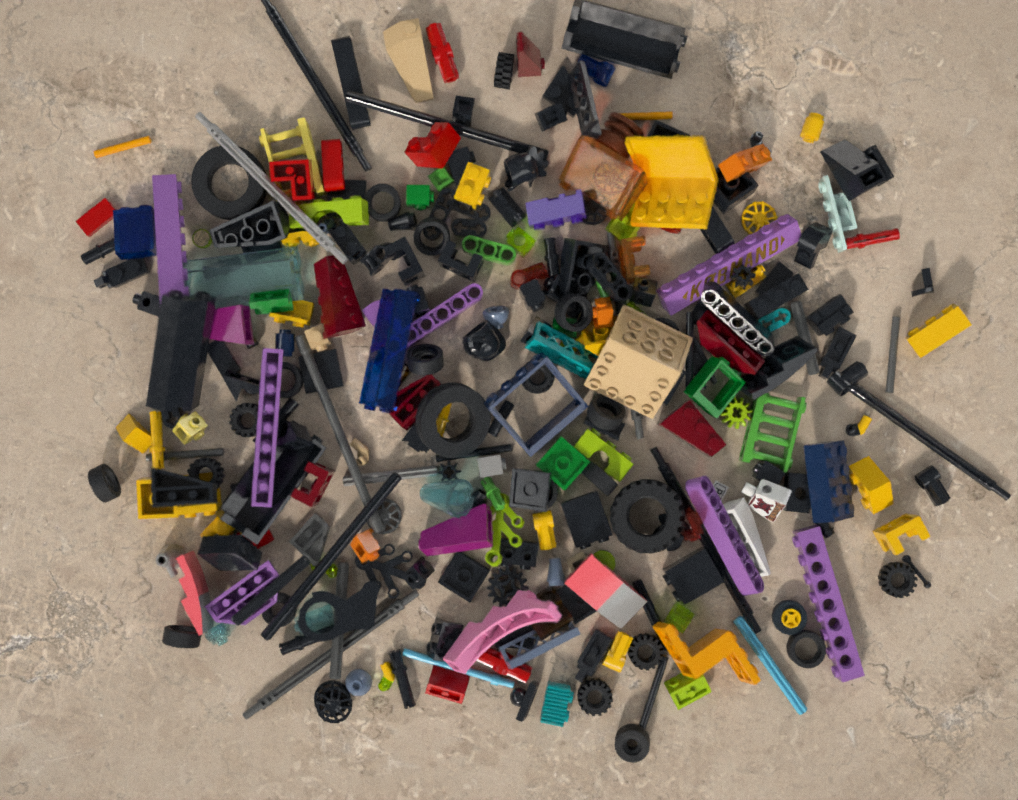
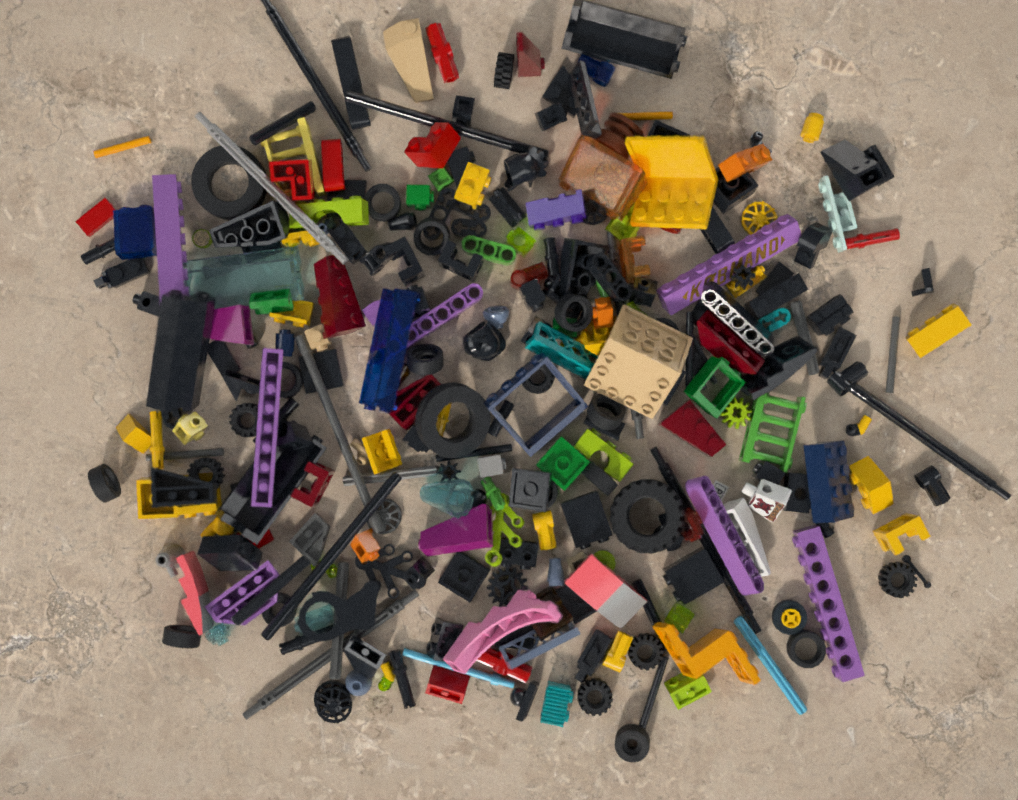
(282, 123): none -> black axle
(363, 656): none -> black slope
(382, 451): none -> yellow bracket

